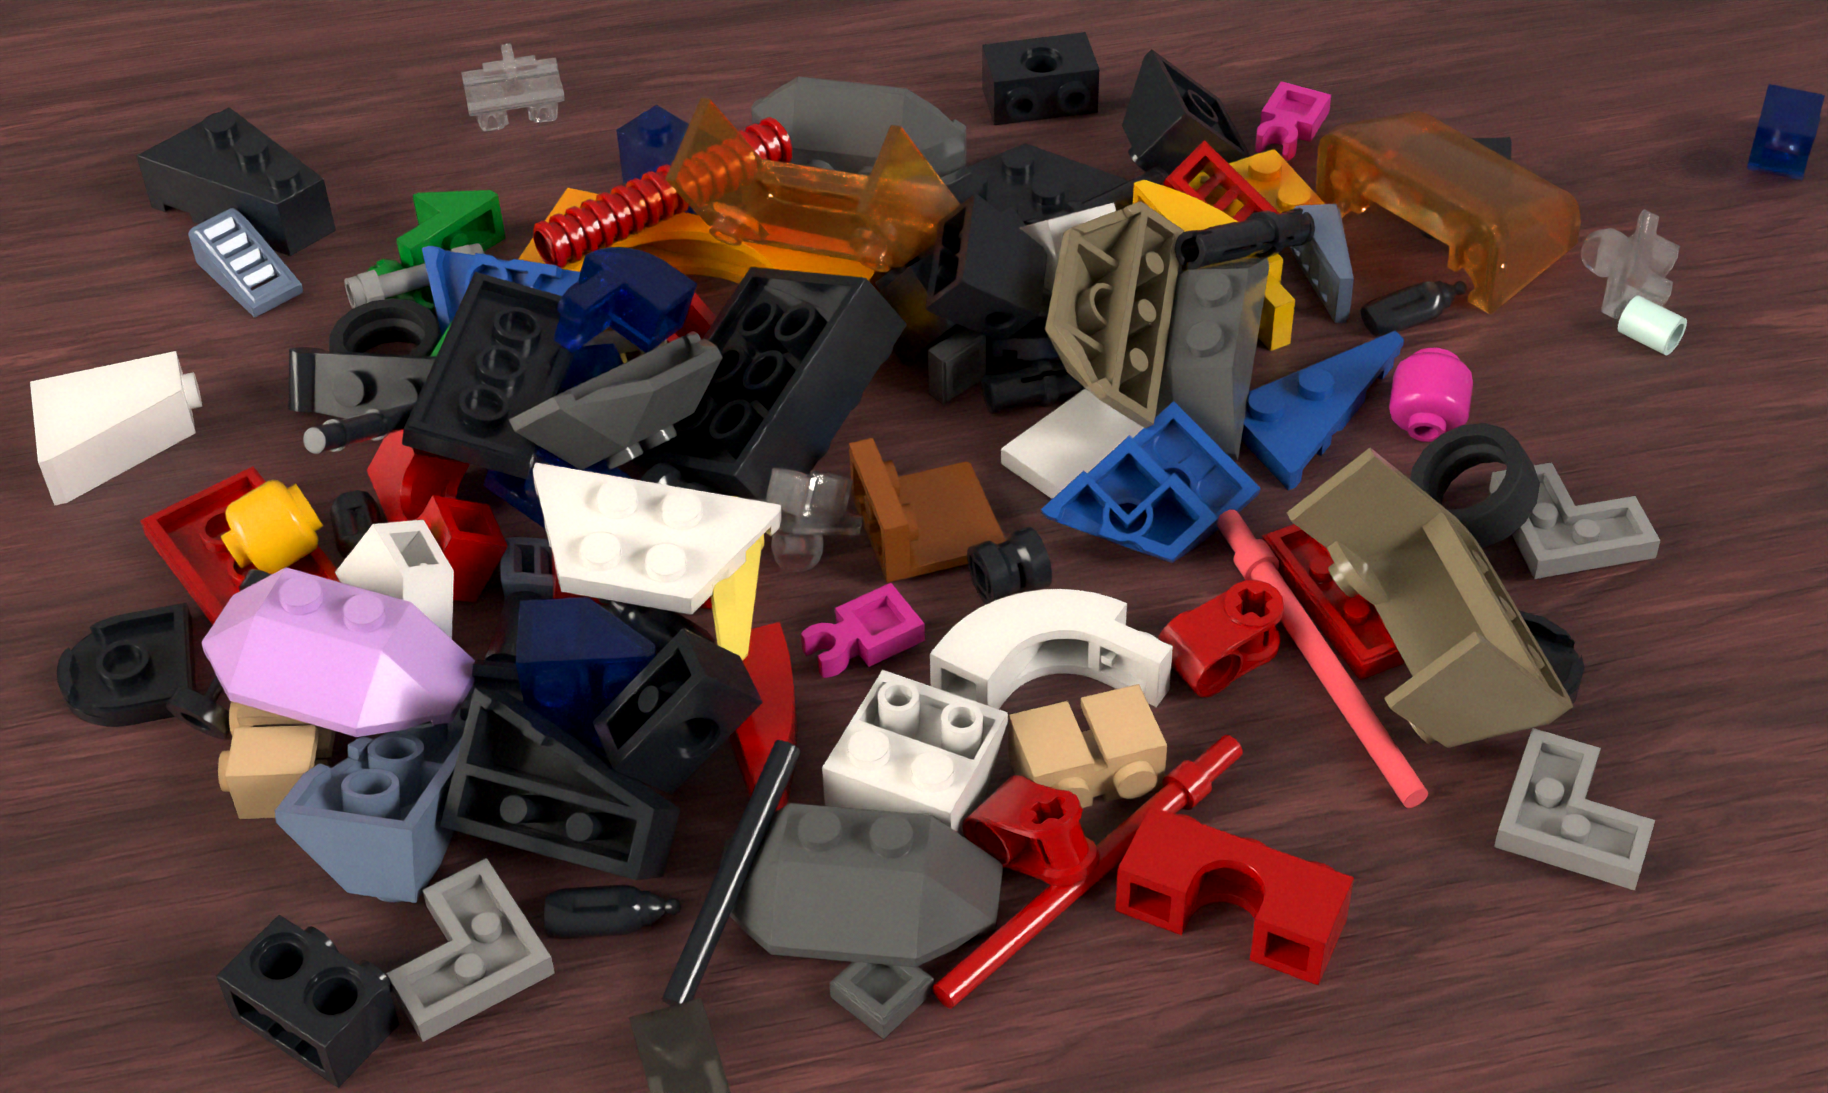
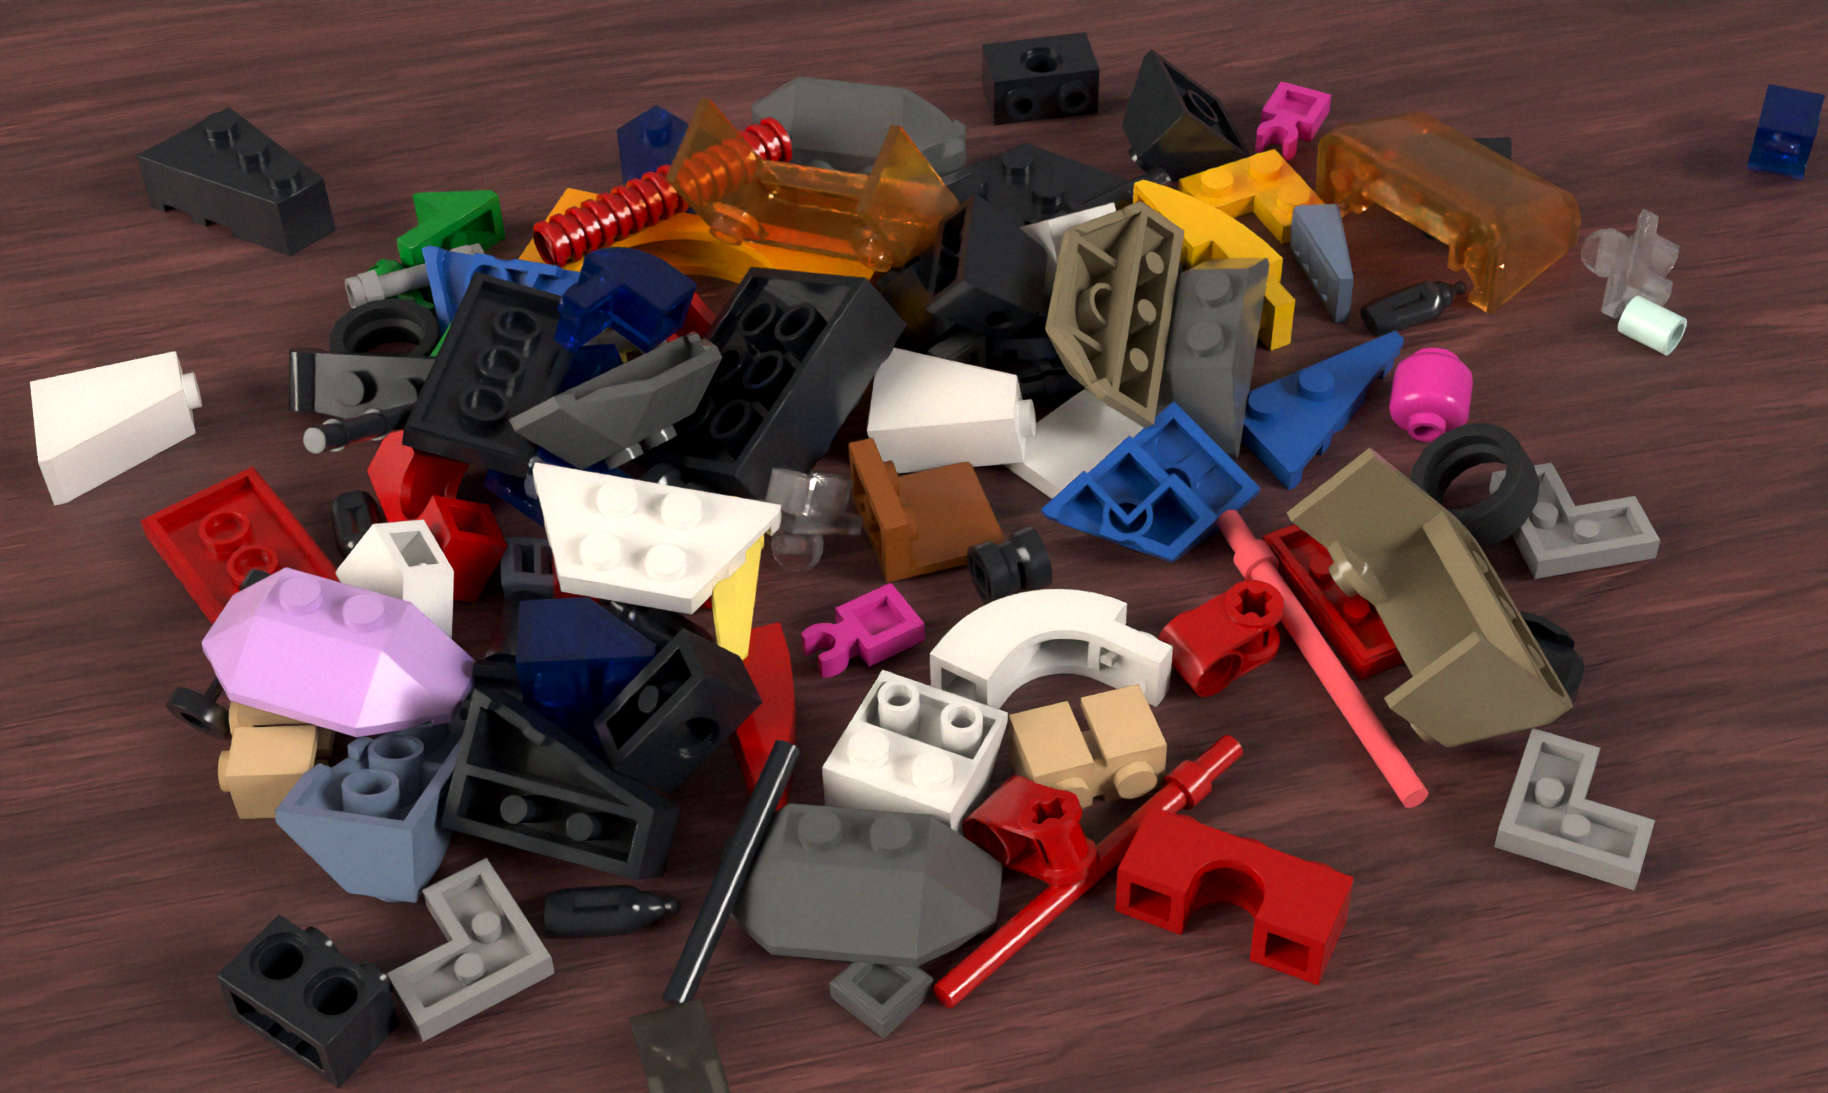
(129, 667): black tile -> none
(240, 259): sand blue slope -> none
(271, 527): yellow head -> none
(513, 85): clear hips -> none
(947, 413): none -> white slope
(1221, 173): red slope -> none
(1260, 235): black pin -> none

